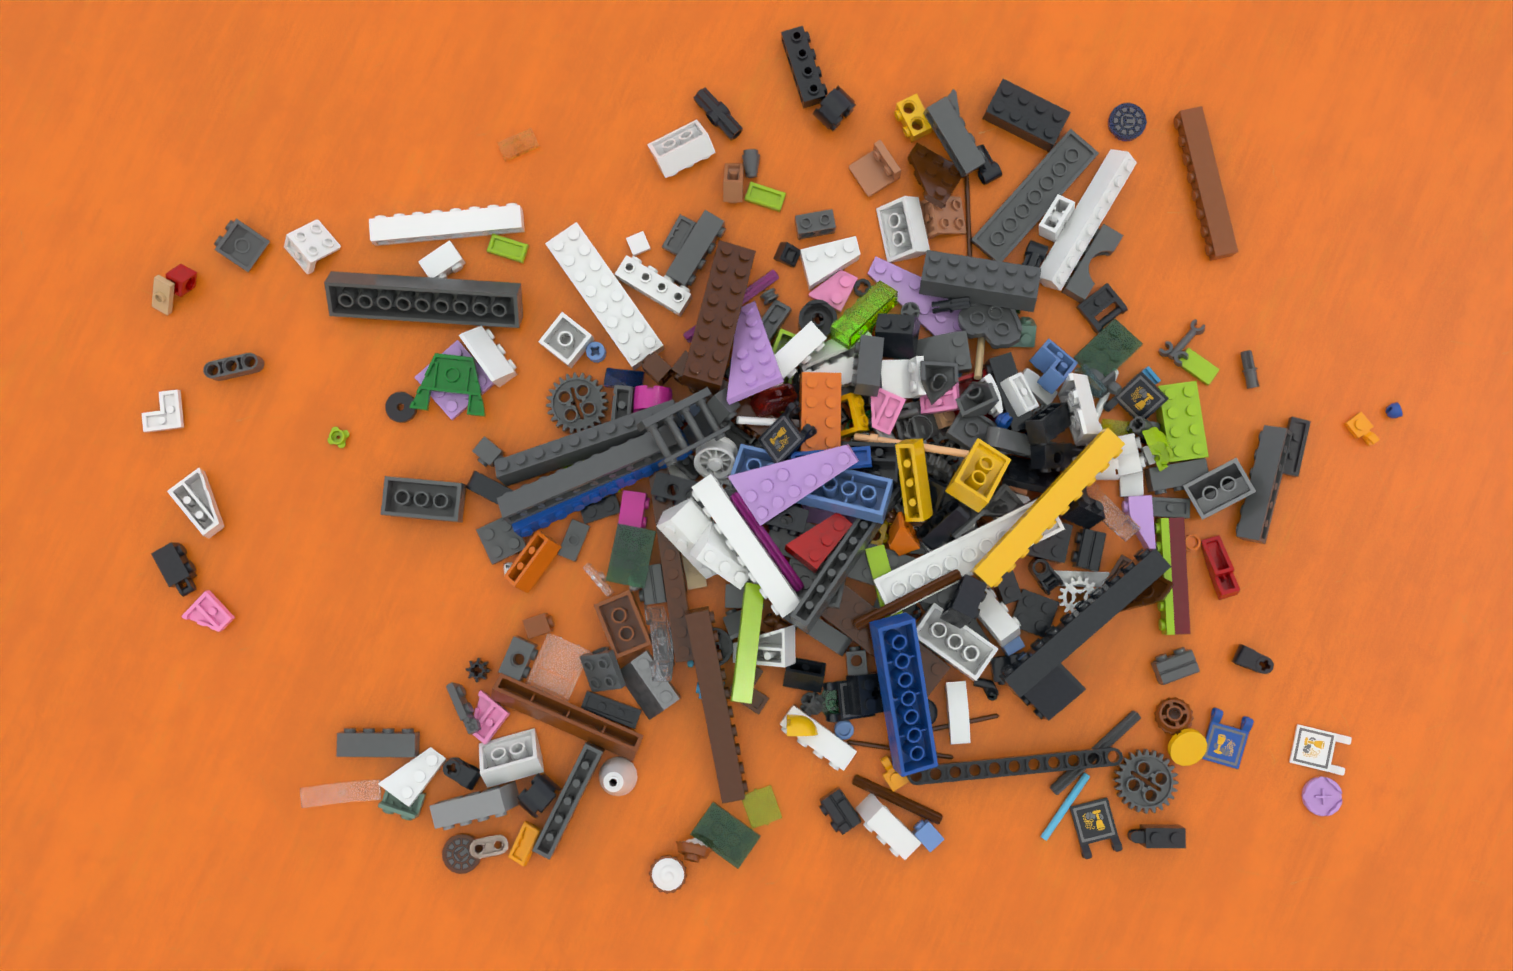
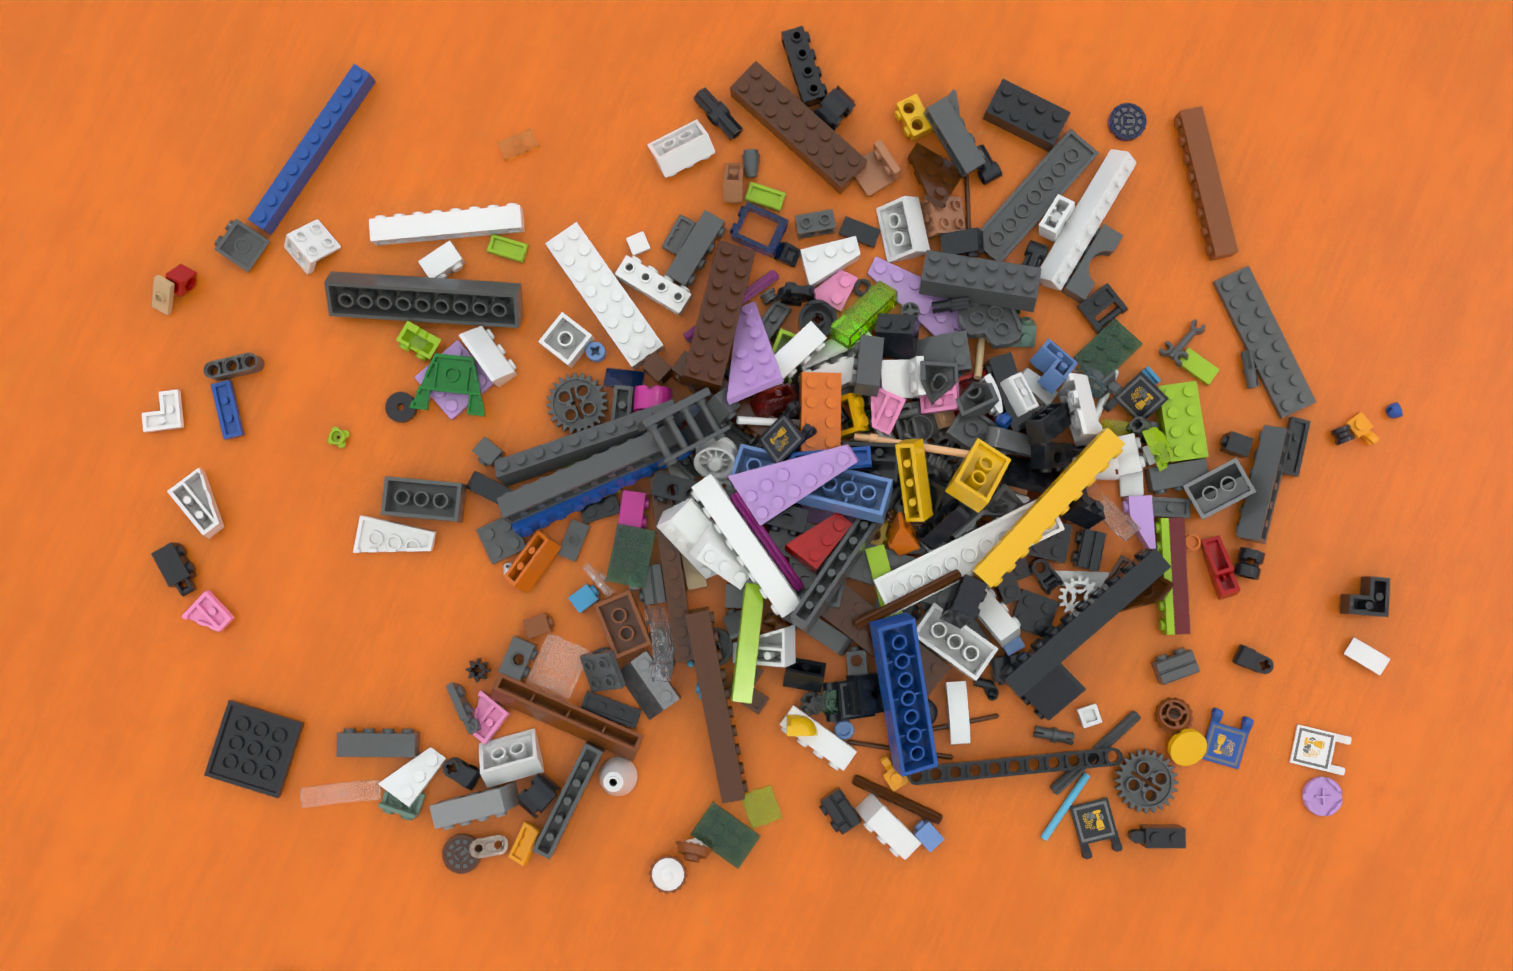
(227, 409): none -> blue plate
(254, 748): none -> black plate
(312, 149): none -> blue brick
(388, 536): none -> white wing
(418, 340): none -> lime cylinder
(585, 598): none -> dark azure brick
(769, 250): none -> clear blue window
(795, 295): none -> black plate
(798, 127): none -> reddish brown brick
(864, 233): none -> black tile
(963, 242): none -> black brick
(1022, 569): none -> black plate
(1053, 735): none -> dark grey pin
(1089, 715): none -> white plate
(1236, 444): none -> black brick
(1248, 570): none -> black wheel
(1263, 336): none -> dark grey plate
(1342, 434): none -> black wheel
(1367, 656): none -> white slope
(1372, 598): none -> black brick

